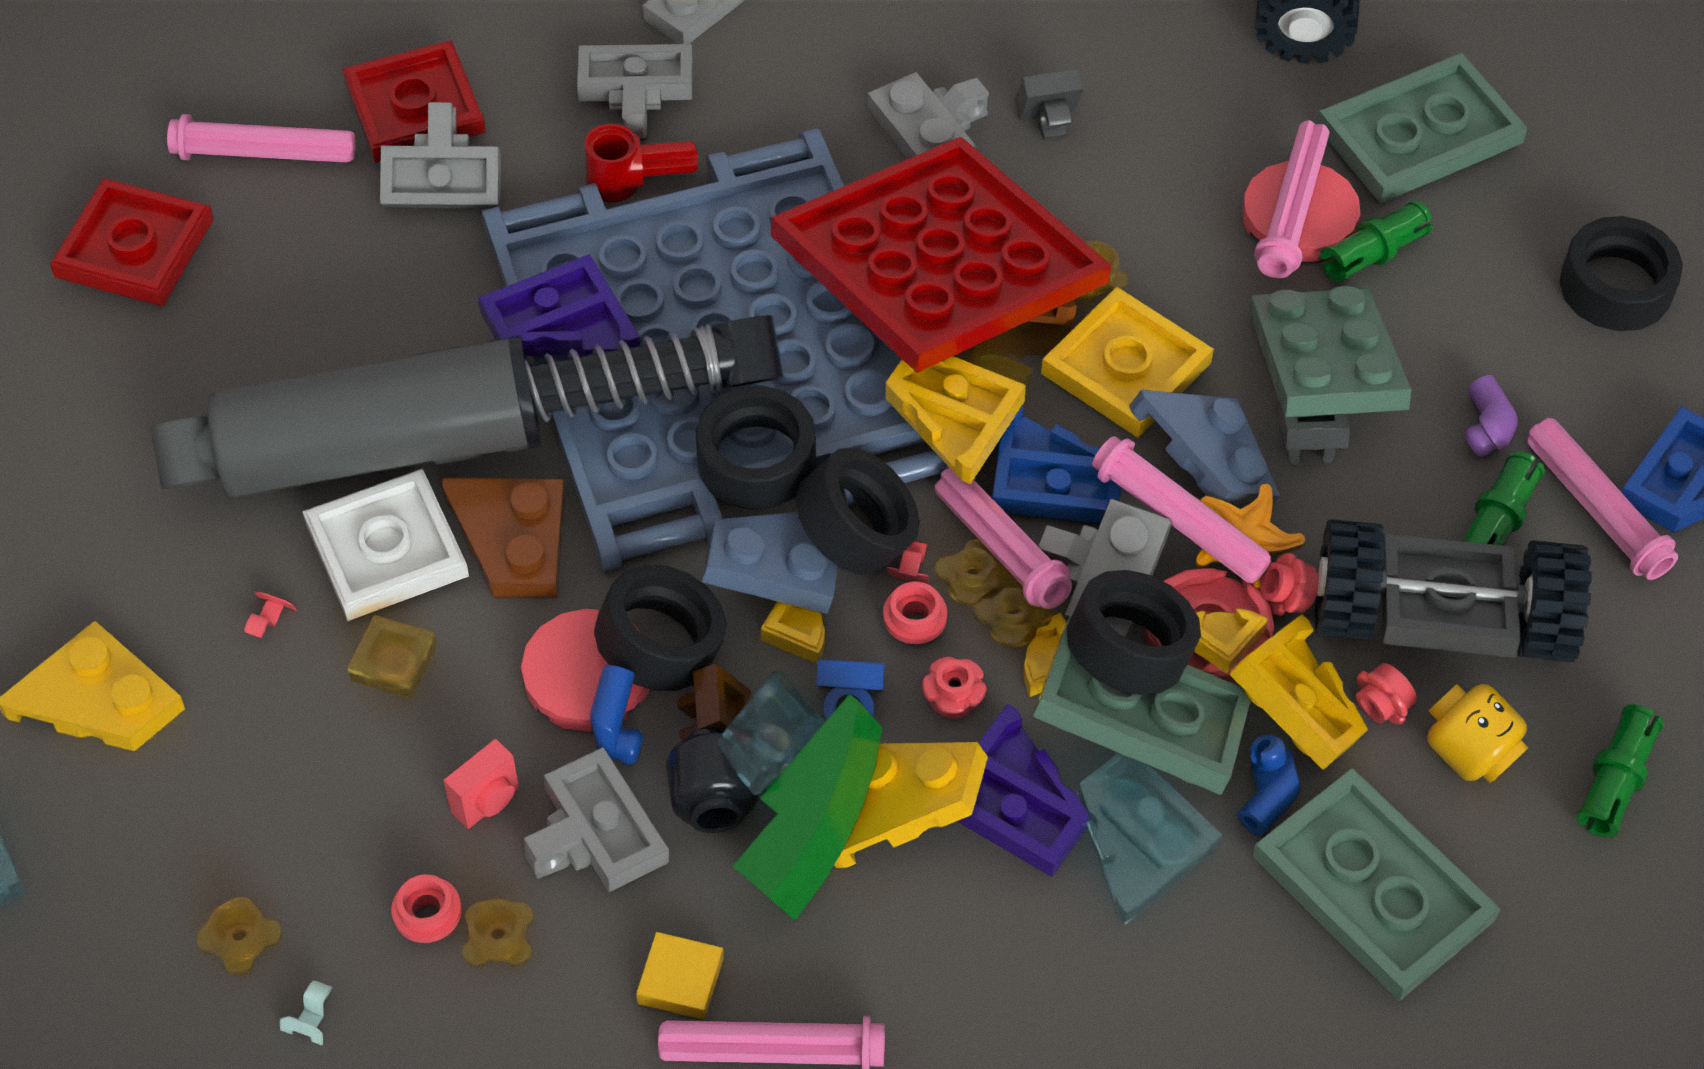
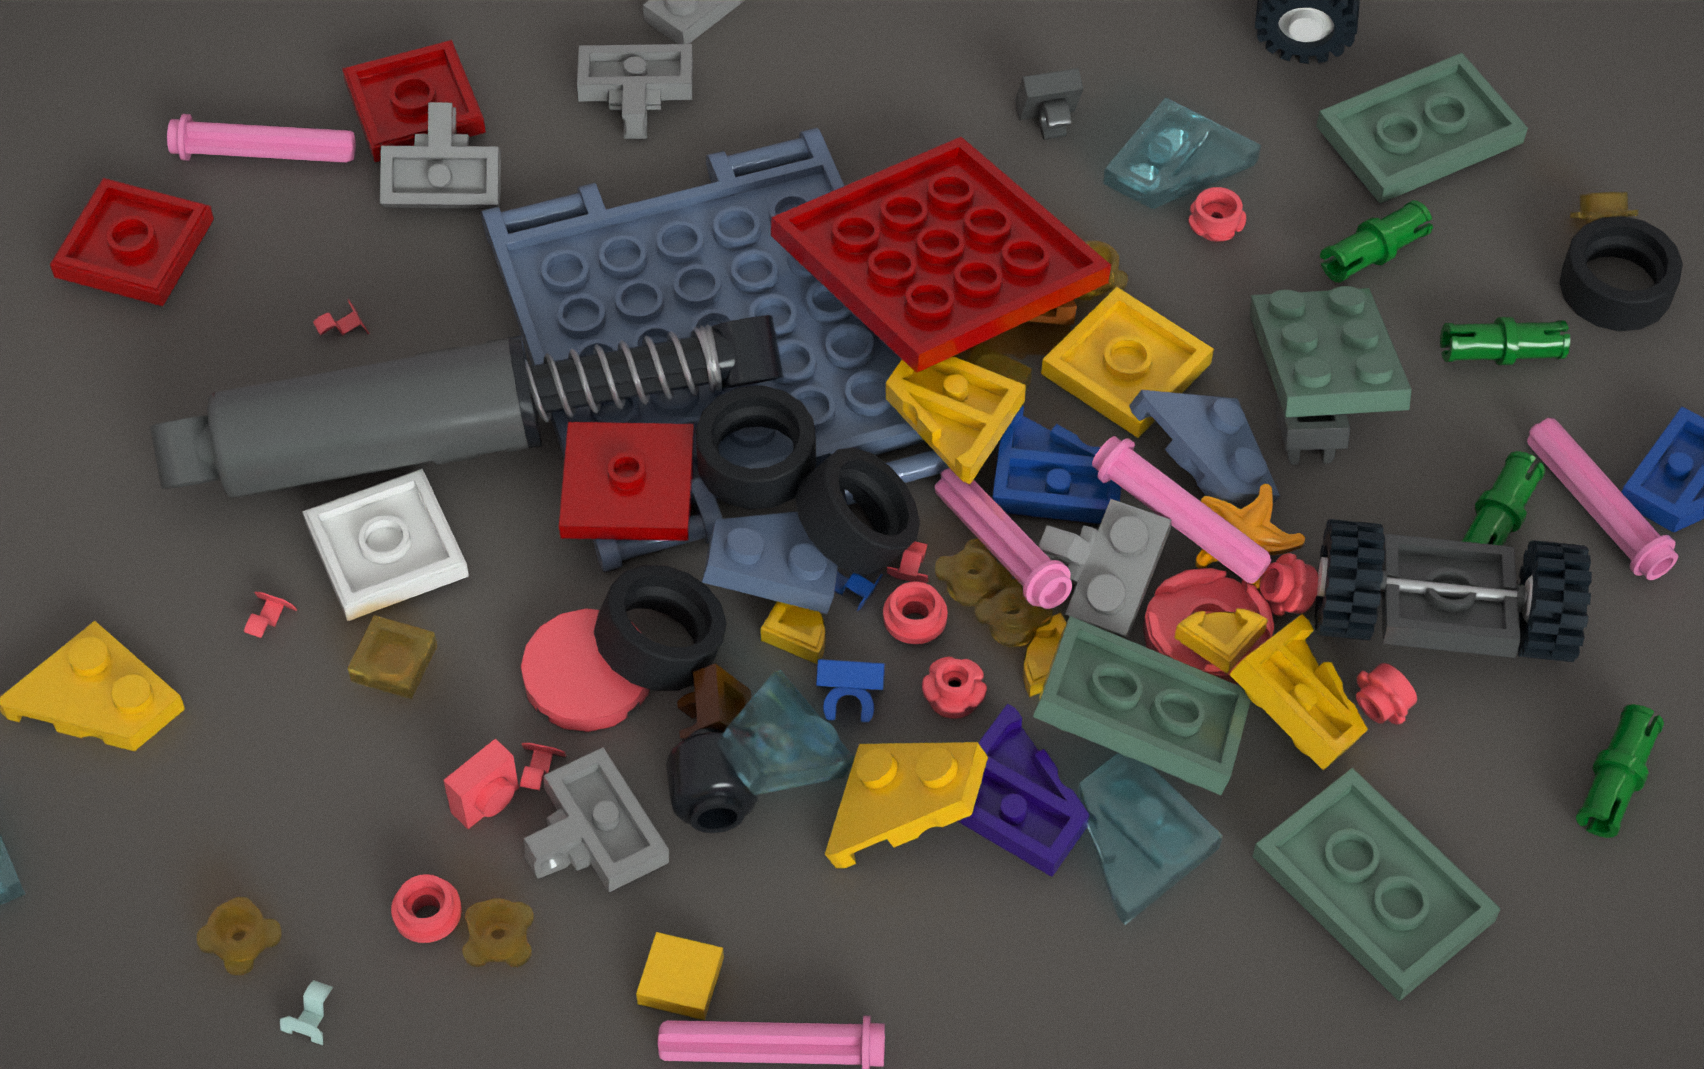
(344, 325): none -> coral piece
(512, 531): dark orange wing -> none
(539, 765): none -> coral piece
(560, 311): dark purple wing -> none
(608, 714): blue arm -> none
(619, 162): red axle -> none
(627, 481): none -> red plate
(814, 809): green slope -> none
(856, 584): none -> blue piece
(923, 118): light grey hinge -> none
(1118, 659): black tyre -> none
(1177, 155): none -> clear light blue wing
(1217, 214): none -> coral plate
(1275, 783): blue arm -> none
(1279, 252): bright pink axle -> none
(1330, 216): coral tile -> none
(1477, 732): yellow head -> none
(1497, 417): medium lavender arm -> none
(1504, 341): none -> green pin
(1603, 205): none -> clear yellow plate

